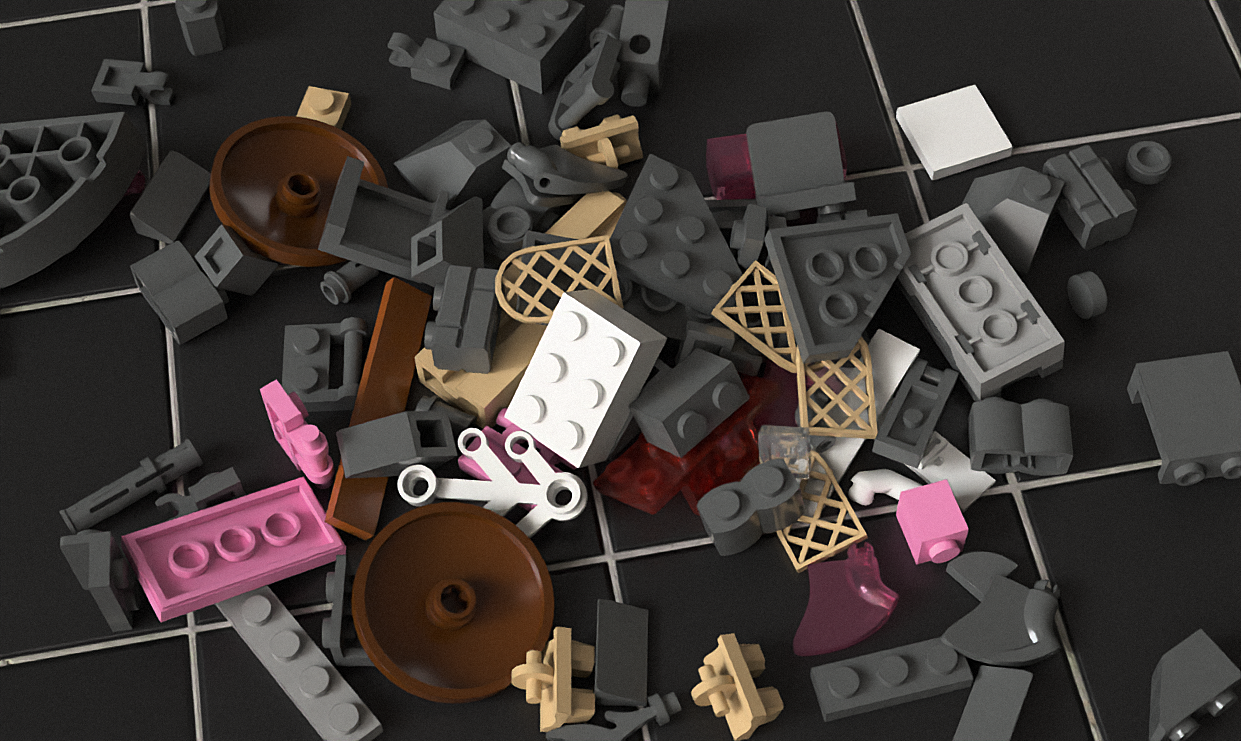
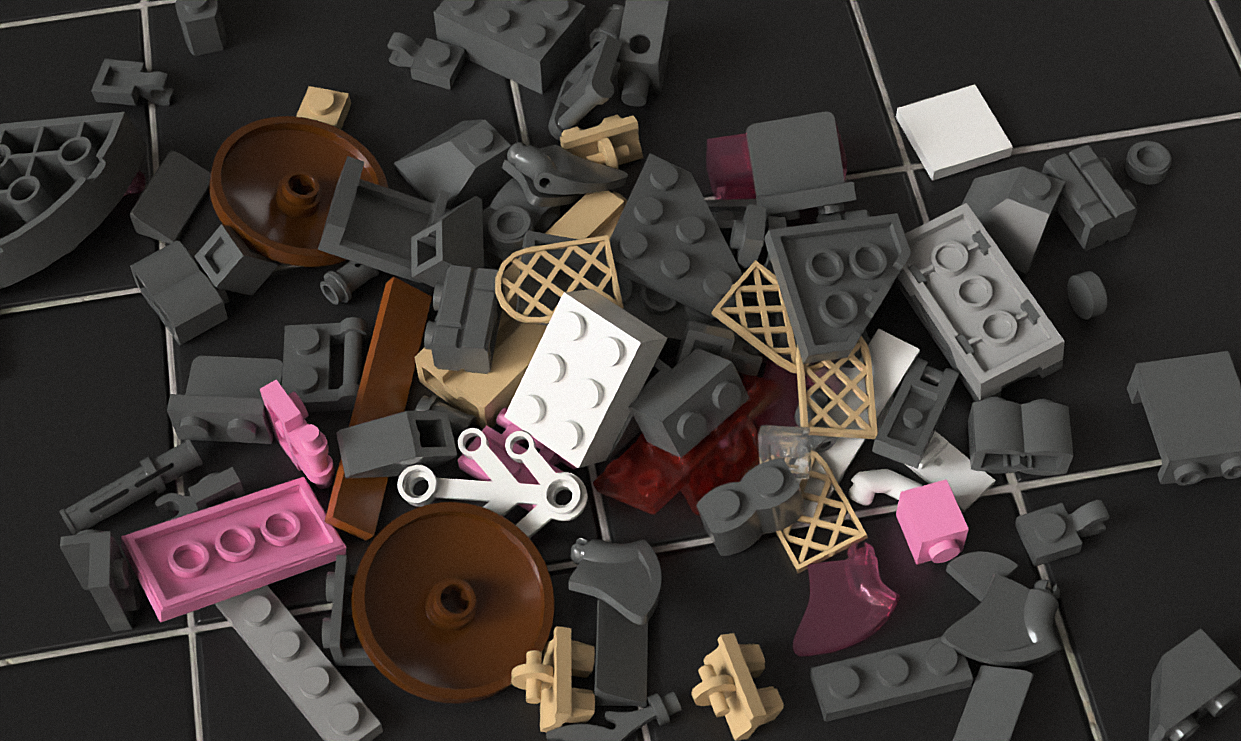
(225, 400): none -> dark grey bracket
(619, 574): none -> dark grey arm
(1055, 534): none -> dark grey plate

